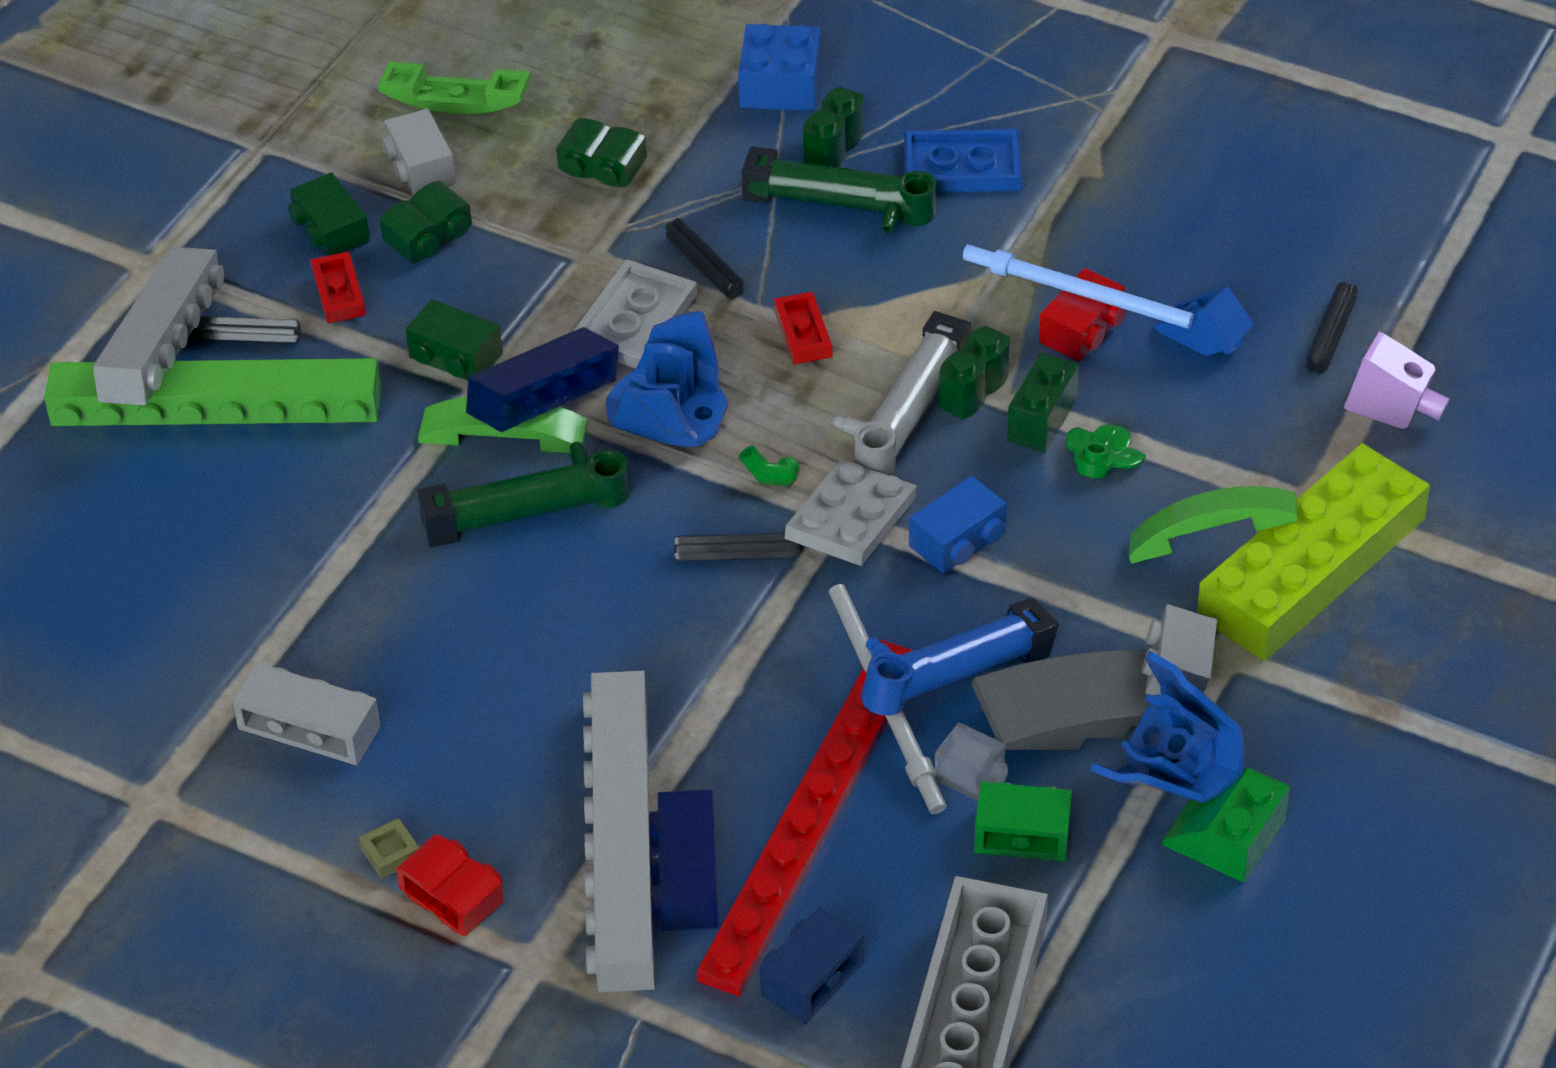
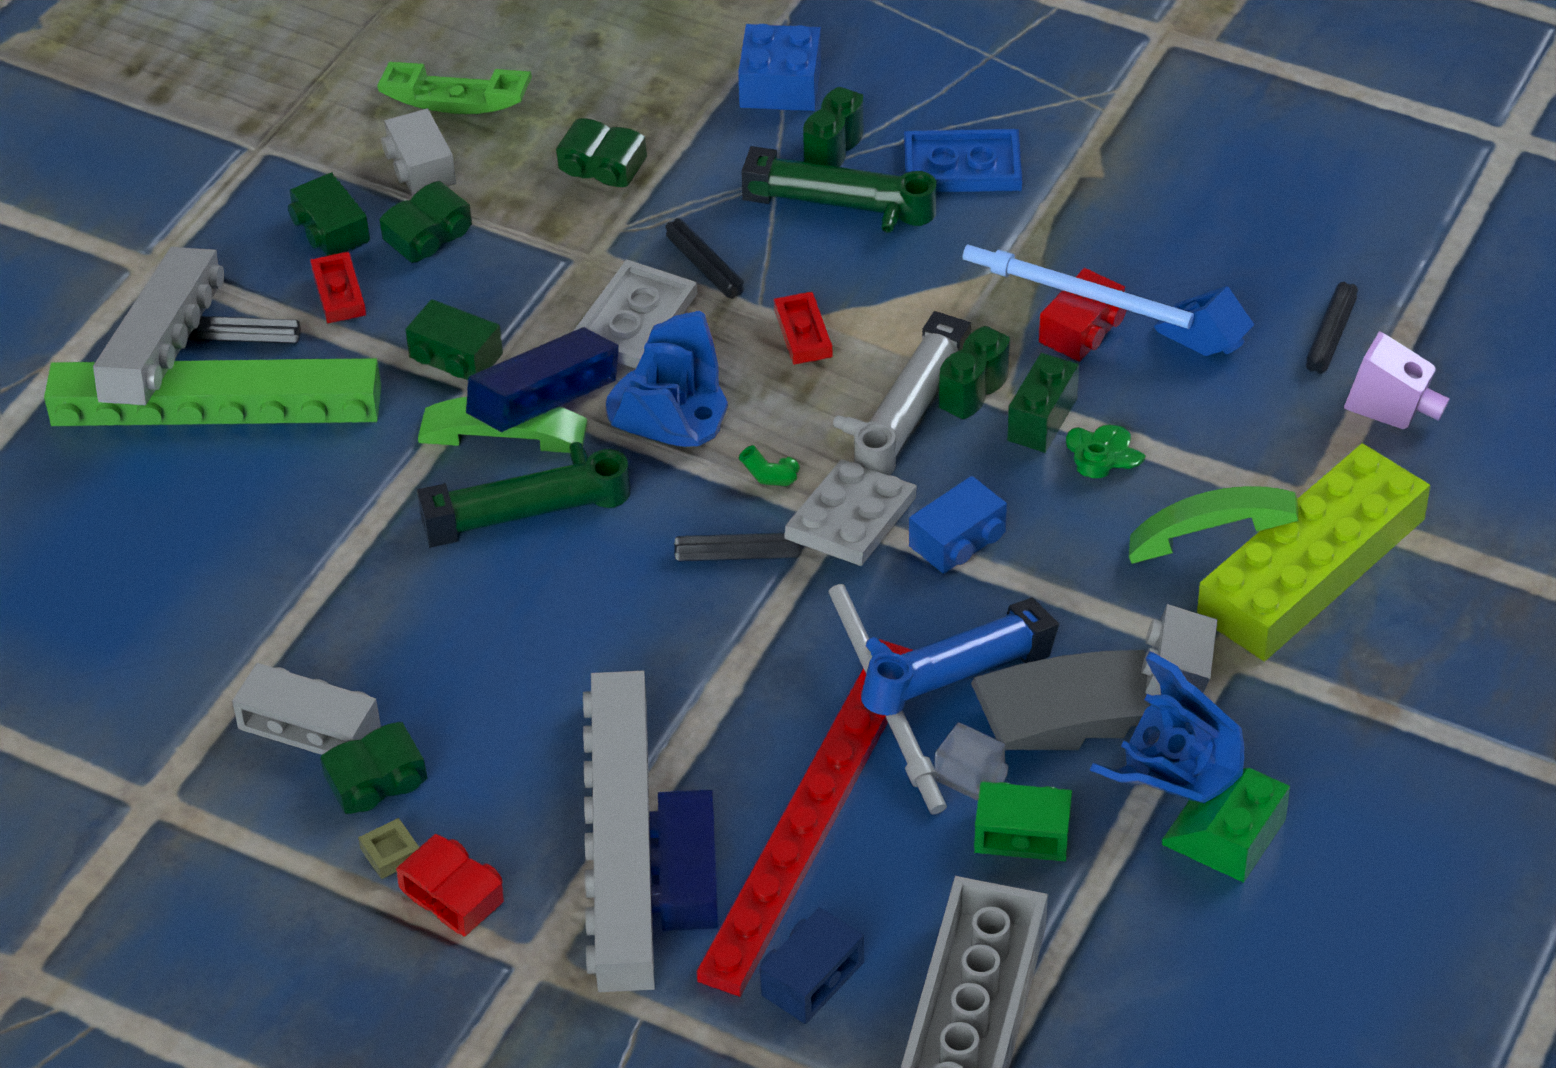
(373, 768): none -> dark green brick

